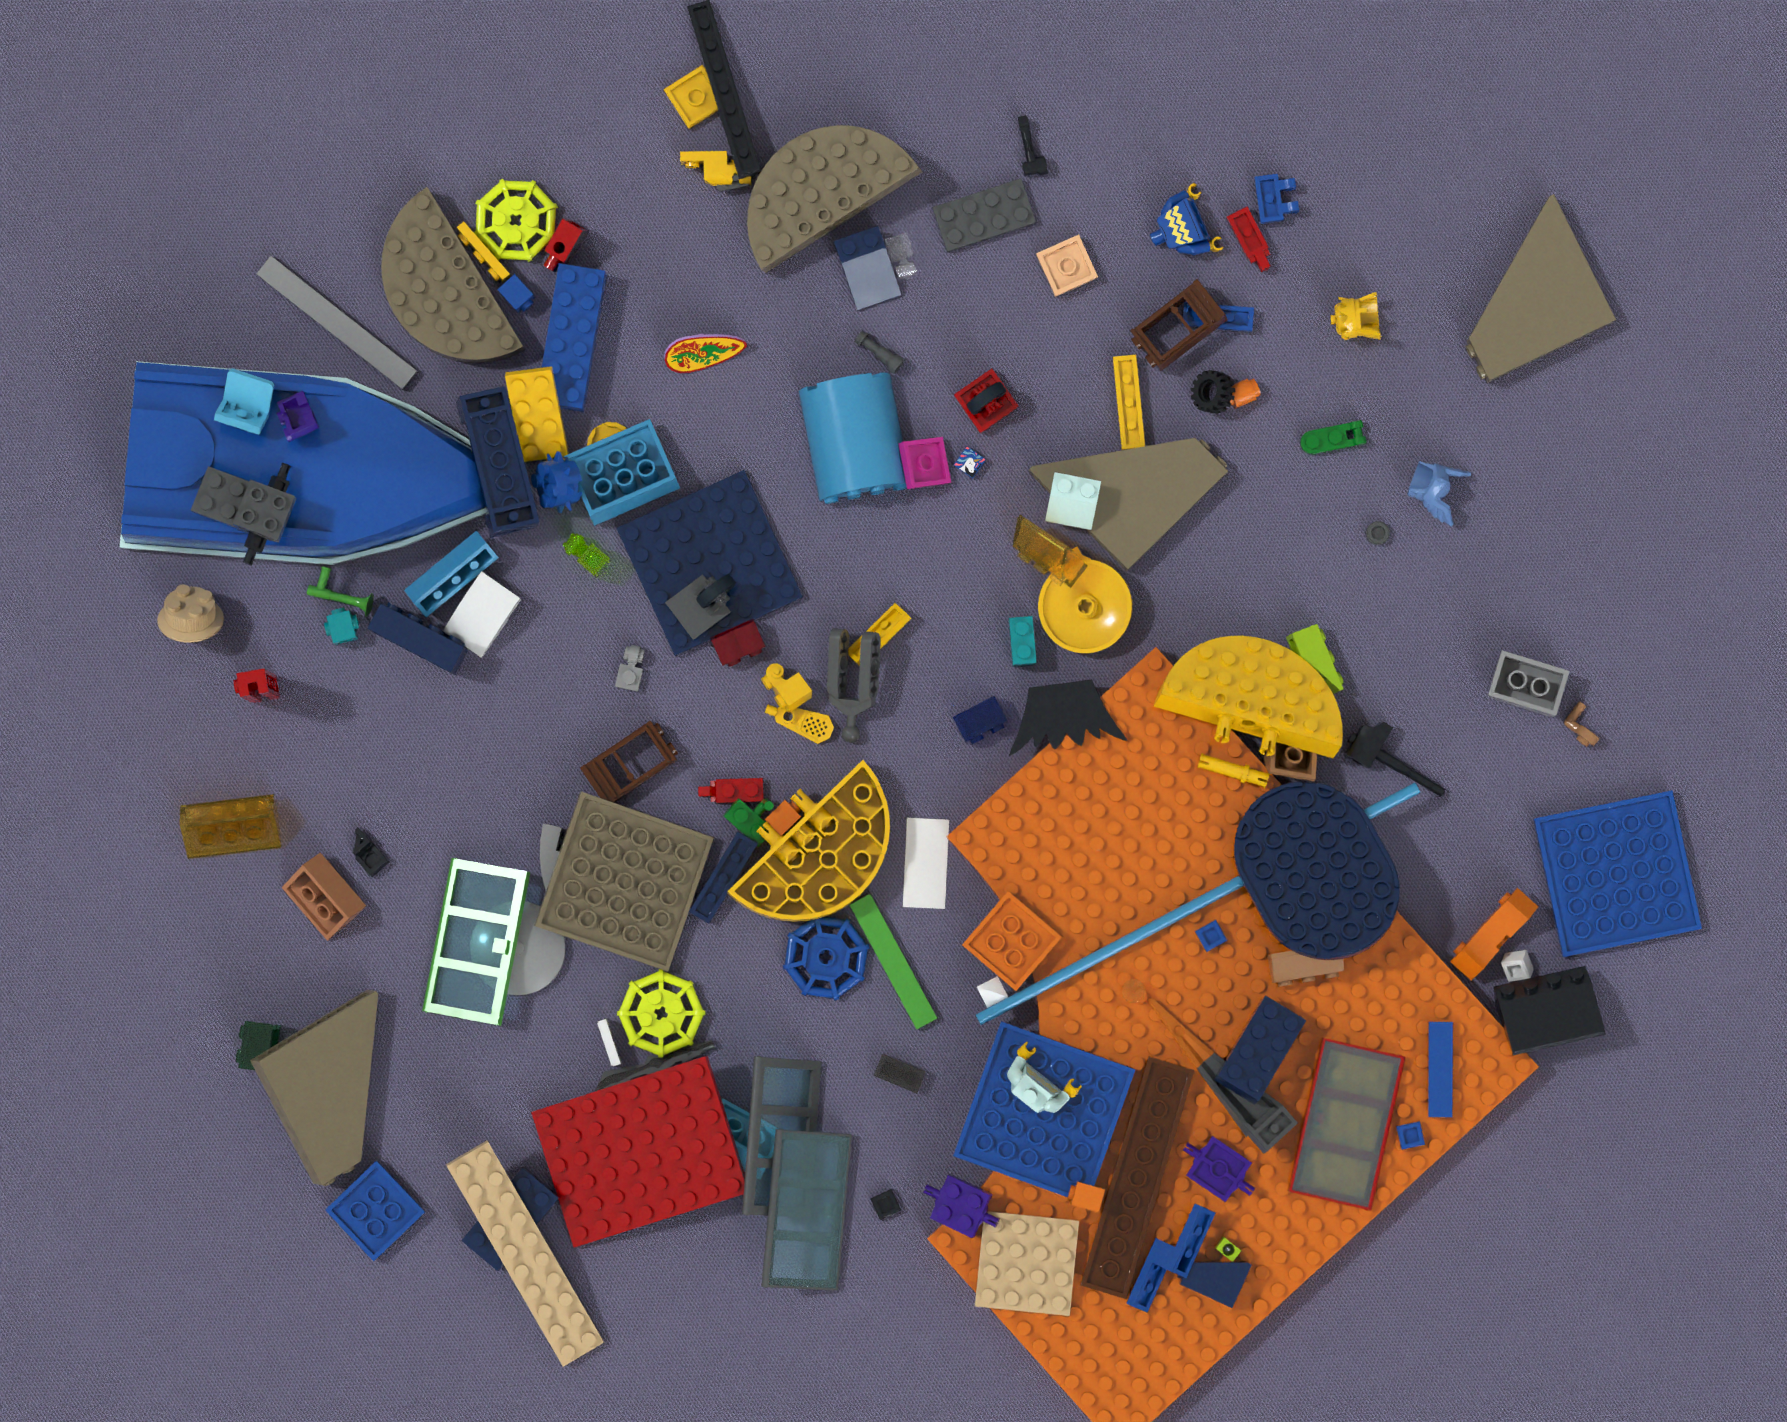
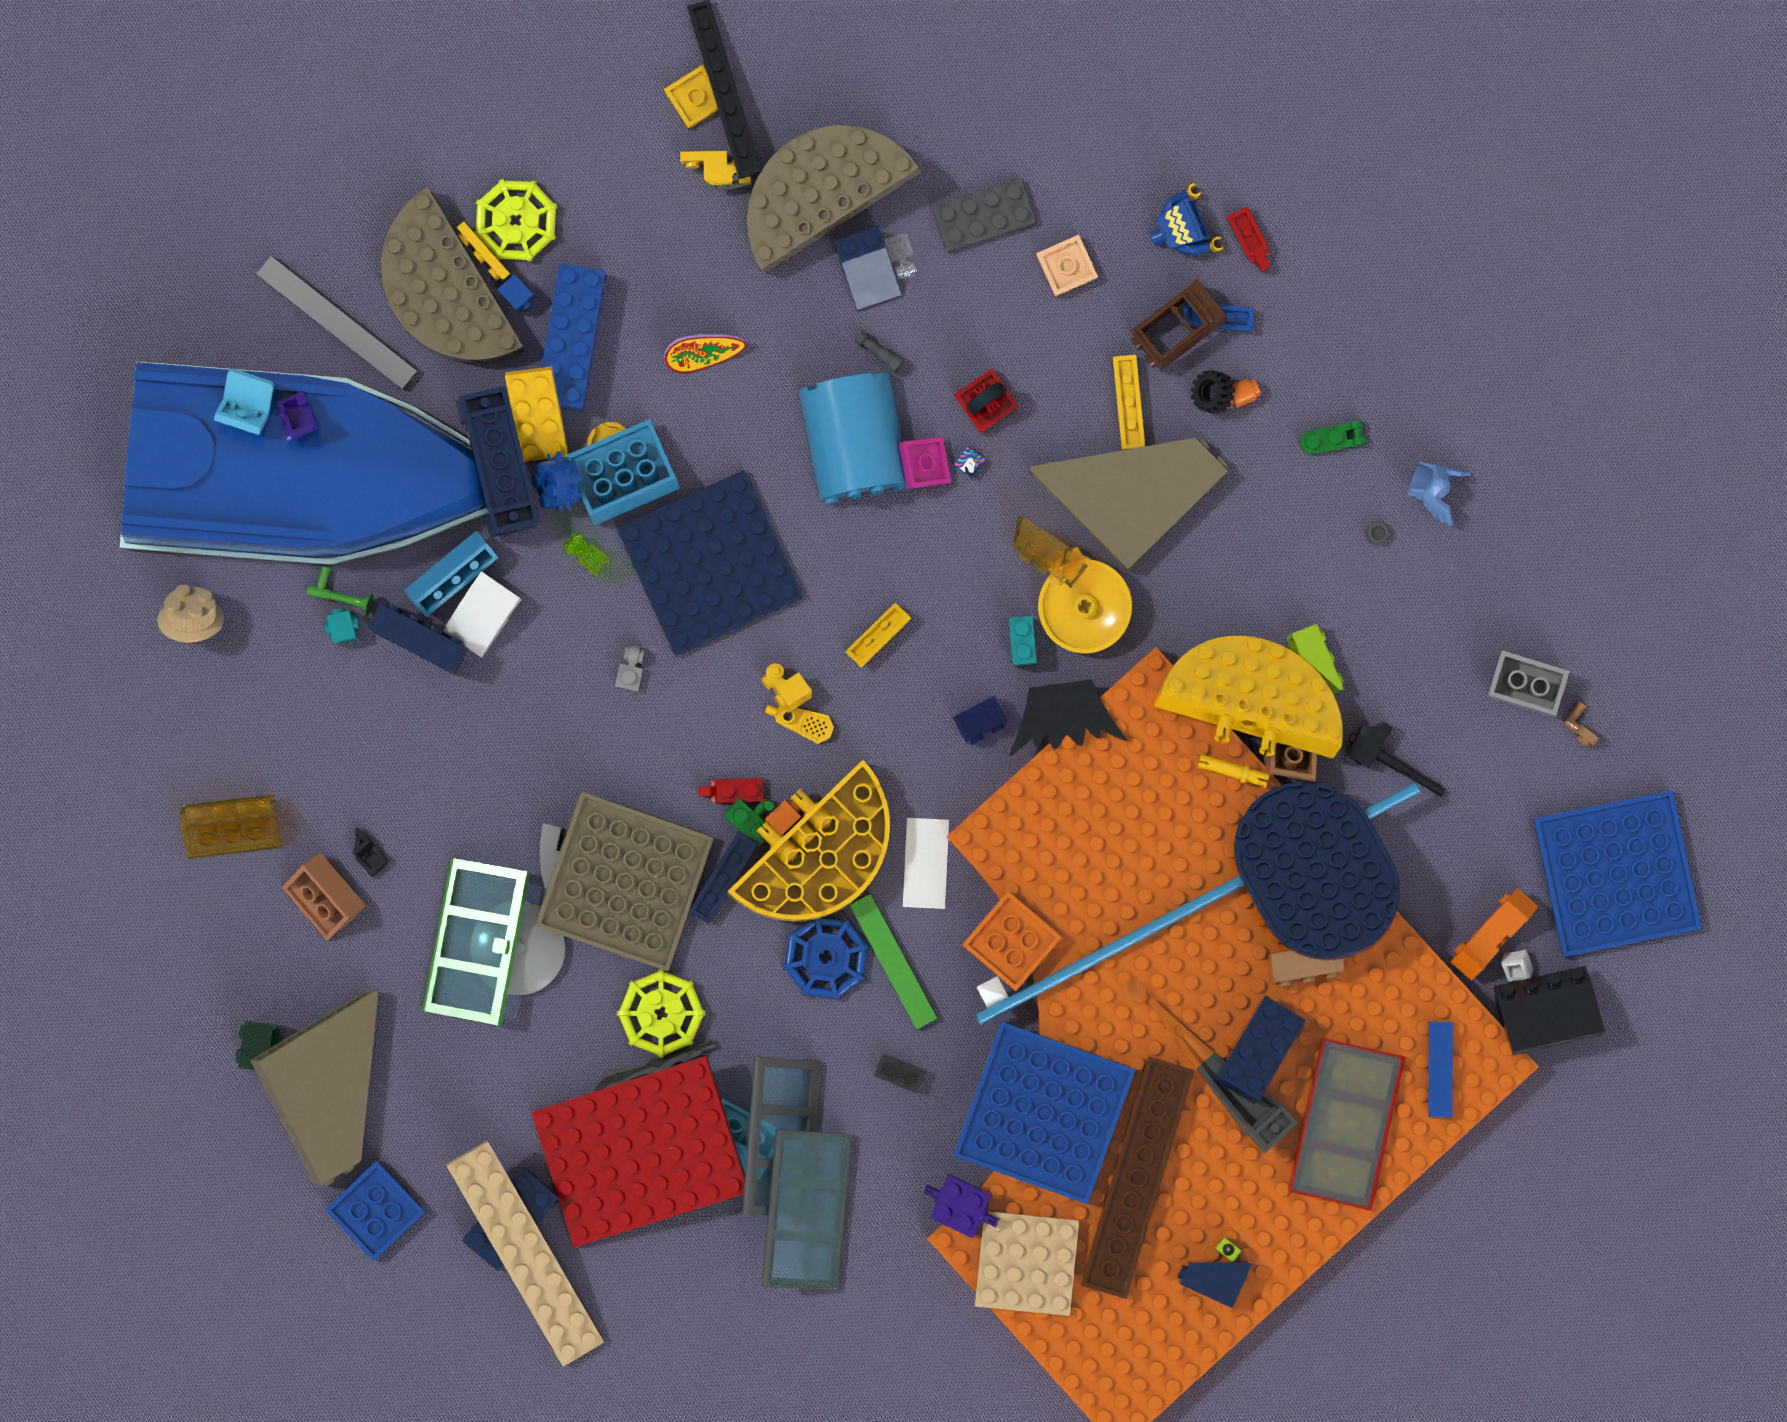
(247, 506): dark grey piece -> none
(254, 683): red brick -> none
(571, 236): red torso -> none
(603, 781): reddish brown door -> none
(609, 1042): white tile -> none
(701, 604): dark grey plate -> none
(738, 642): dark red brick -> none
(867, 677): dark grey piece -> none
(885, 1204): black tile -> none
(1034, 164): black brick -> none
(1035, 1088): light aqua torso -> none
(1072, 501): light aqua slope -> none
(1086, 1196): orange brick -> none
(1171, 1258): blue bracket -> none
(1211, 935): blue tile -> none
(1218, 1169): dark purple plate -> none
(1269, 198): blue plate -> none
(1357, 317): yellow hat -> none
(1410, 1135): blue tile -> none
(1540, 301): dark tan slope -> none

